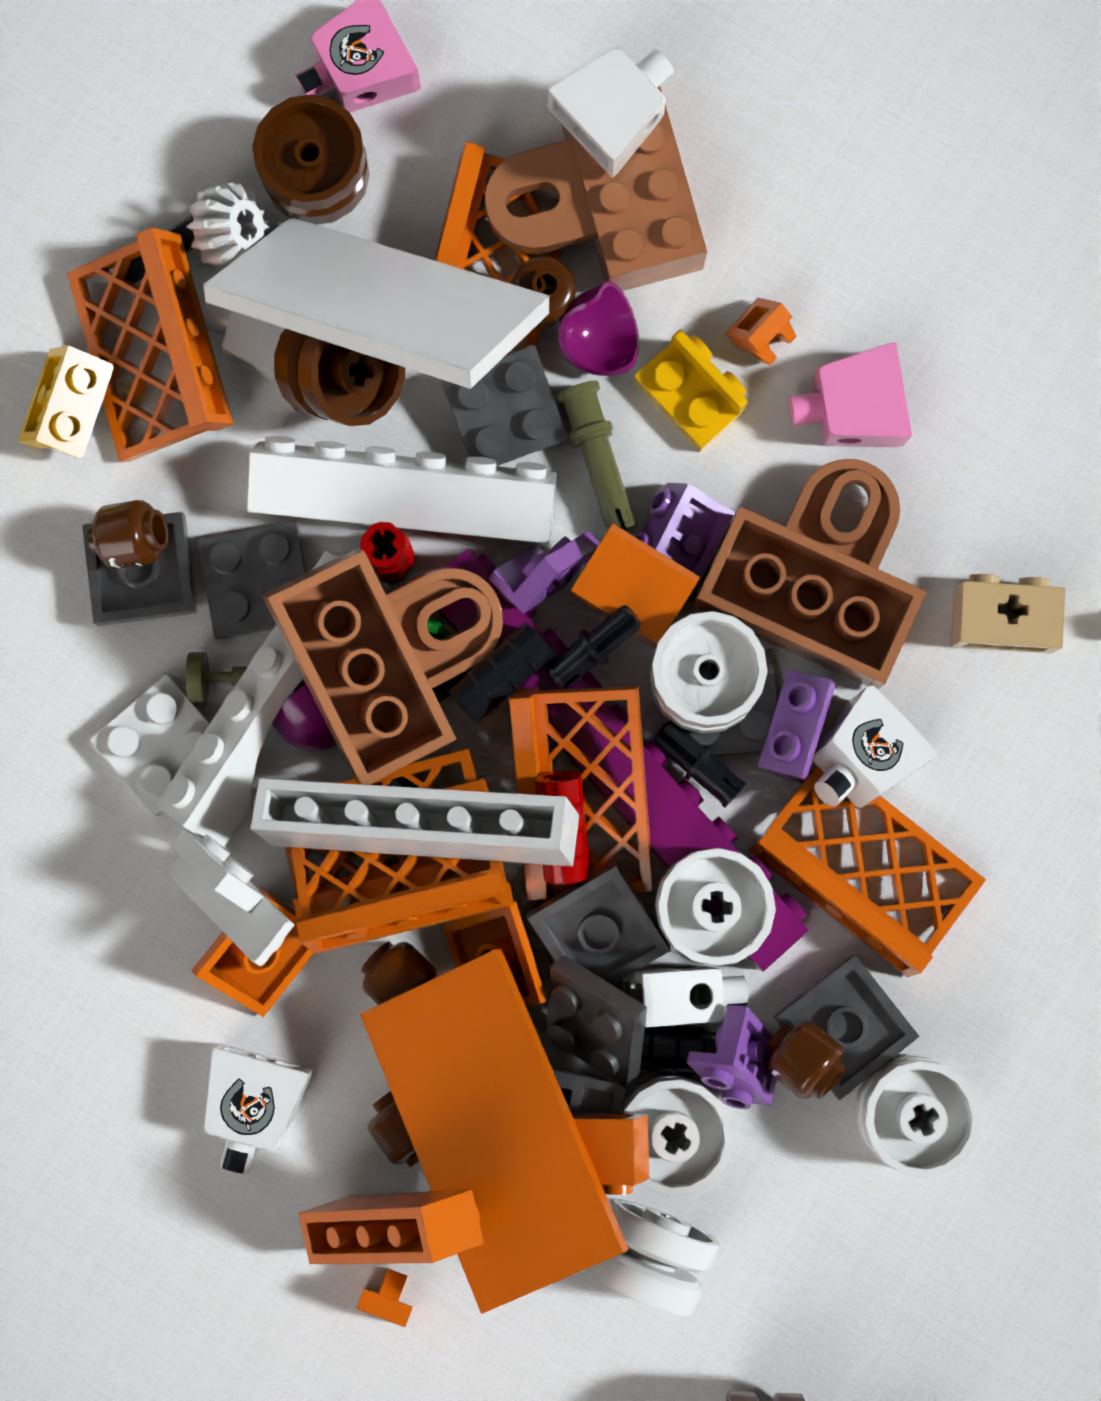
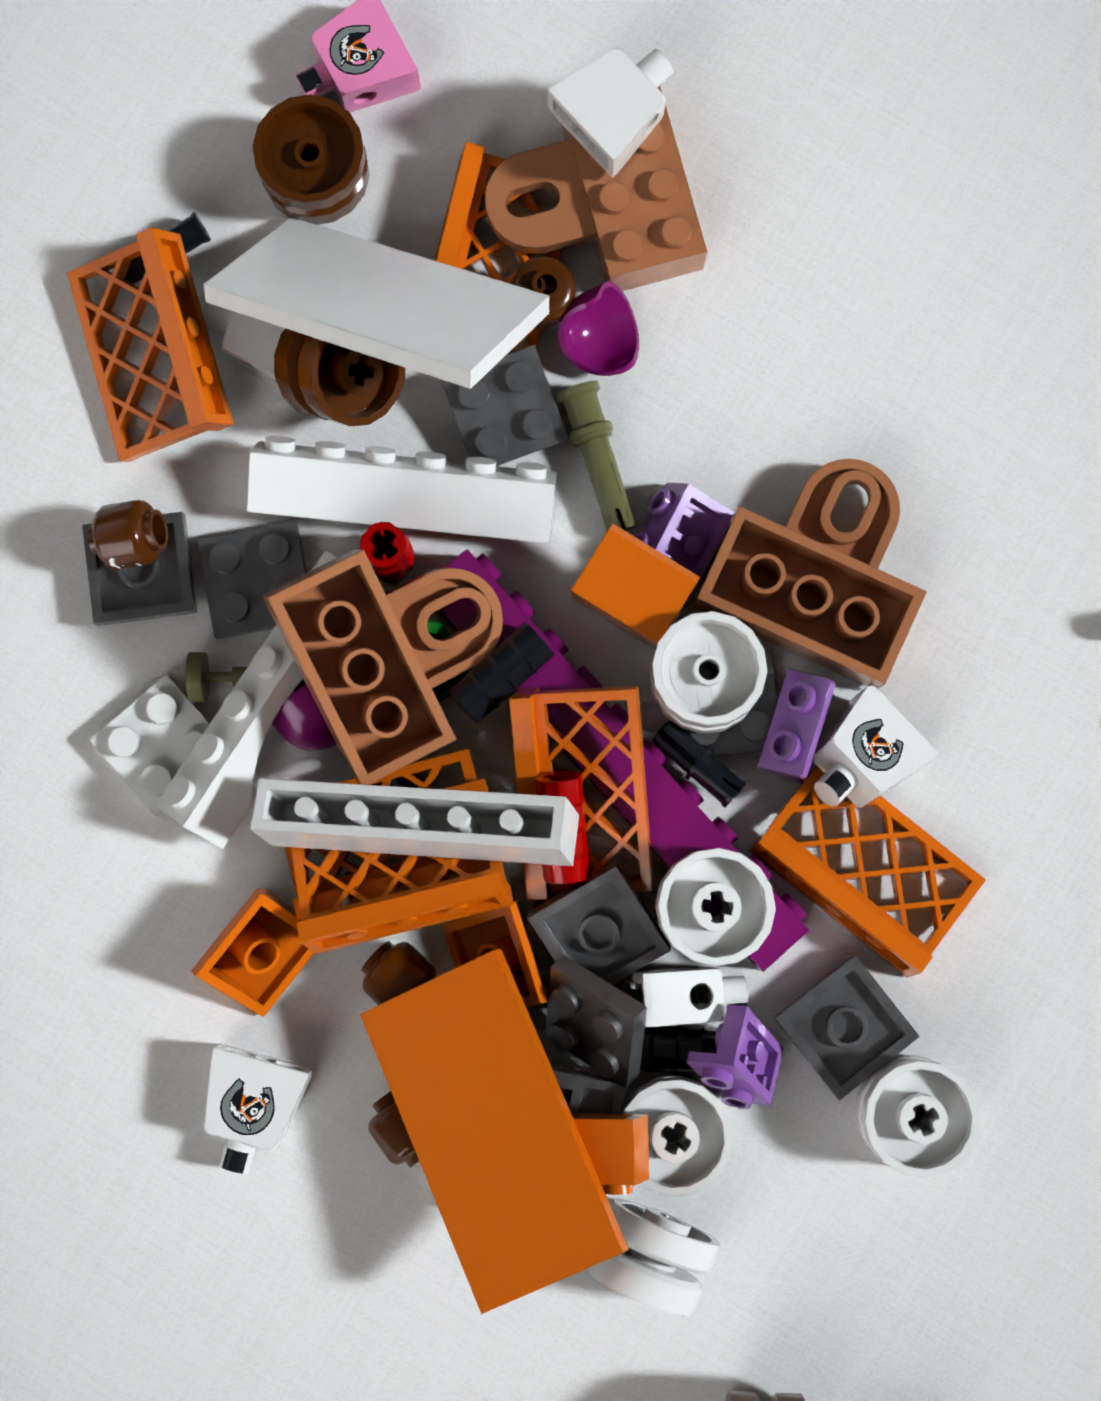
(66, 401): bracket -> none
(226, 223): white gear -> none
(228, 897): white bracket -> none
(386, 1302): orange tile -> none
(392, 1228): orange brick -> none
(540, 573): medium lavender bracket -> none
(593, 647): black axle -> none
(692, 389): yellow bracket -> none
(759, 326): orange tile -> none
(806, 1059): reddish brown head -> none
(857, 401): bright pink torso -> none
(980, 626): tan brick -> none

